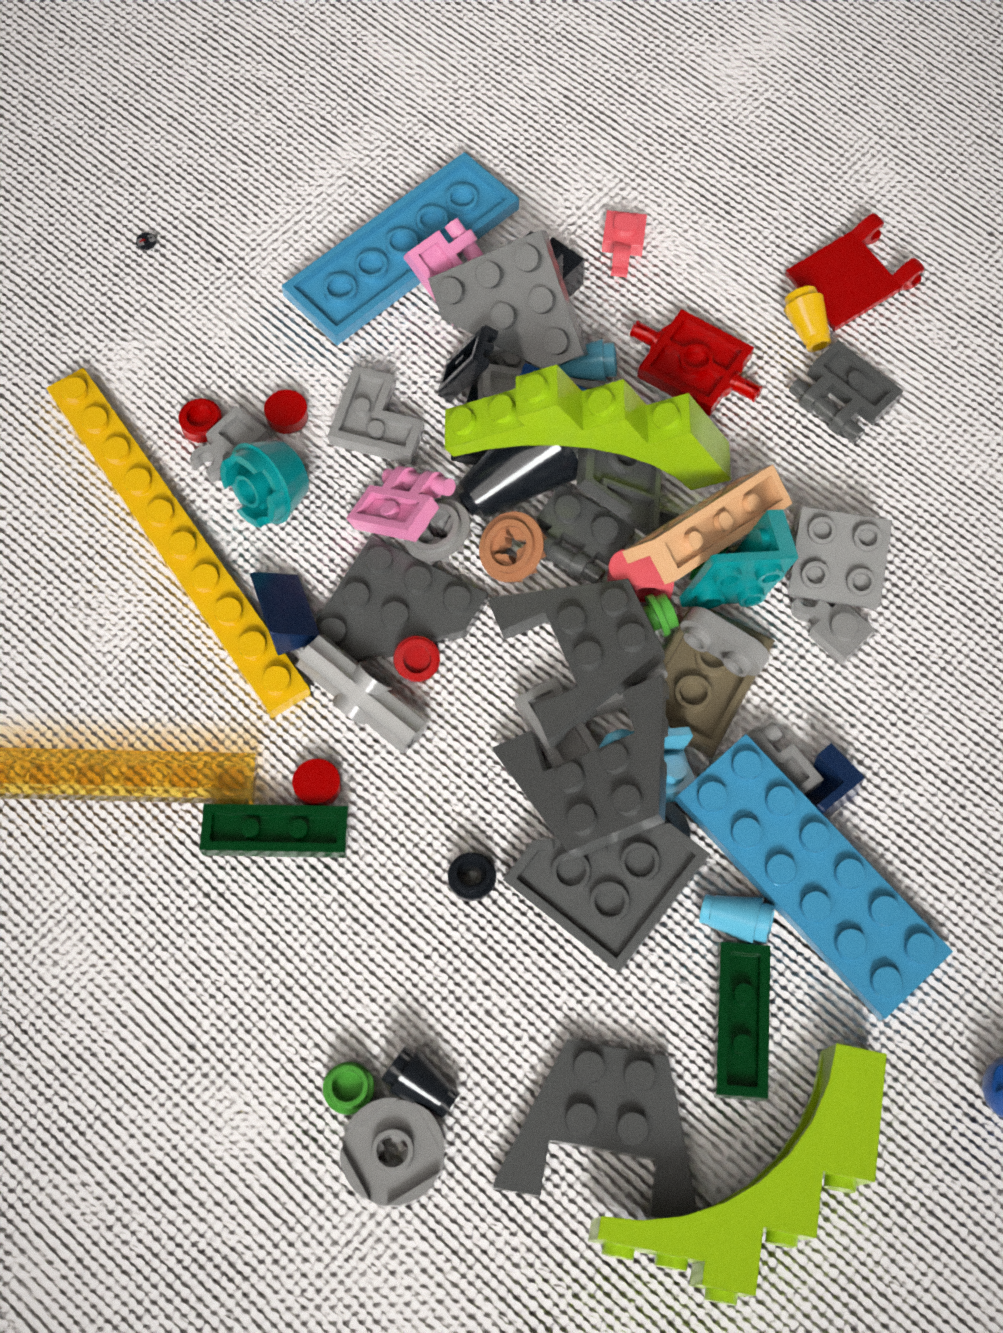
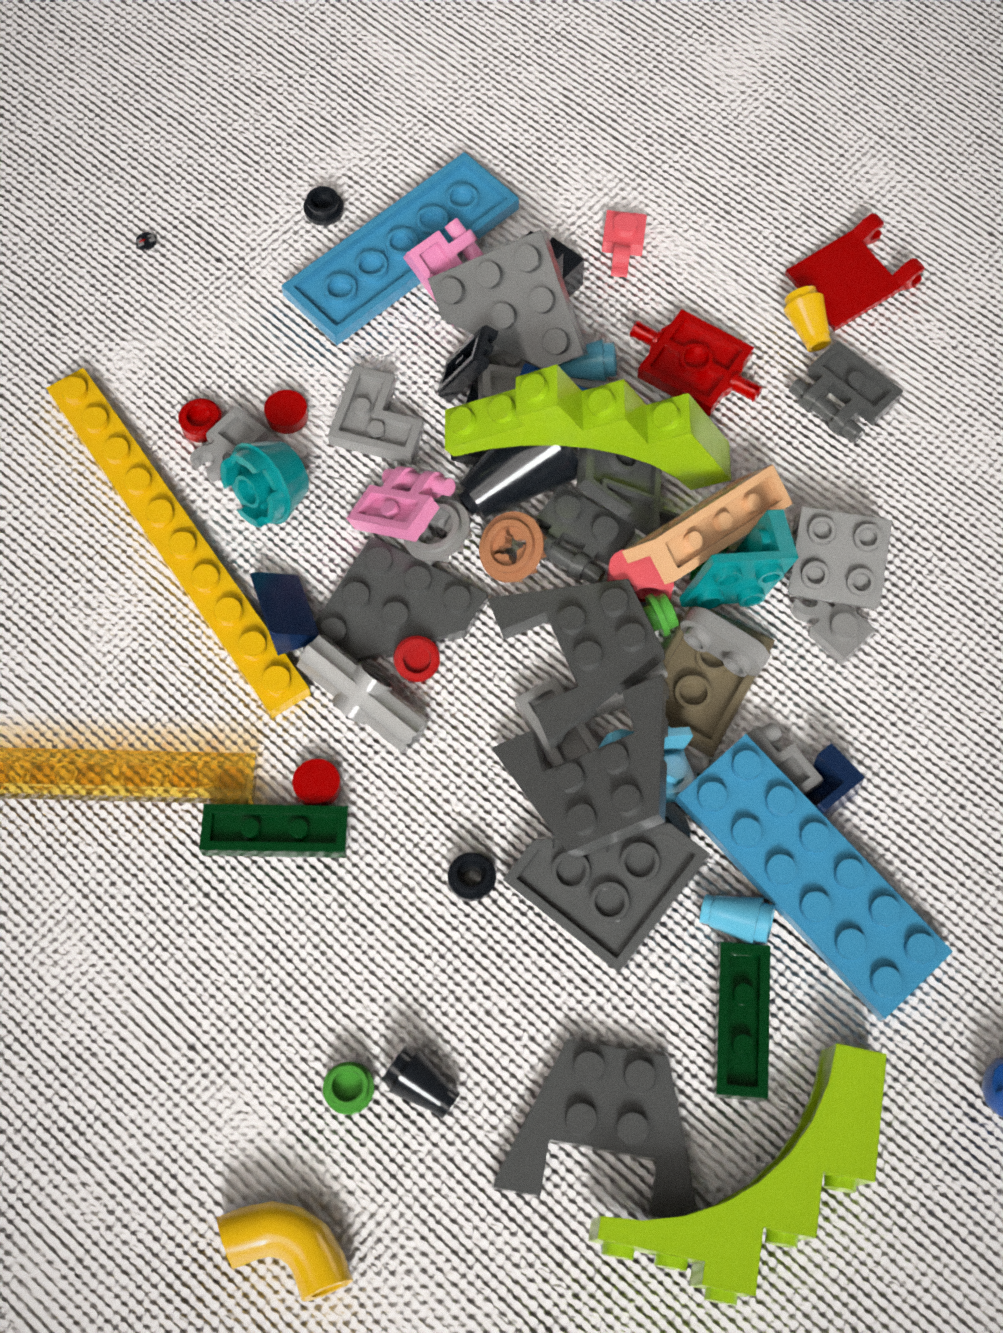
(291, 1236): none -> yellow cylinder
(323, 206): none -> black plate
(363, 1144): light grey plate -> none

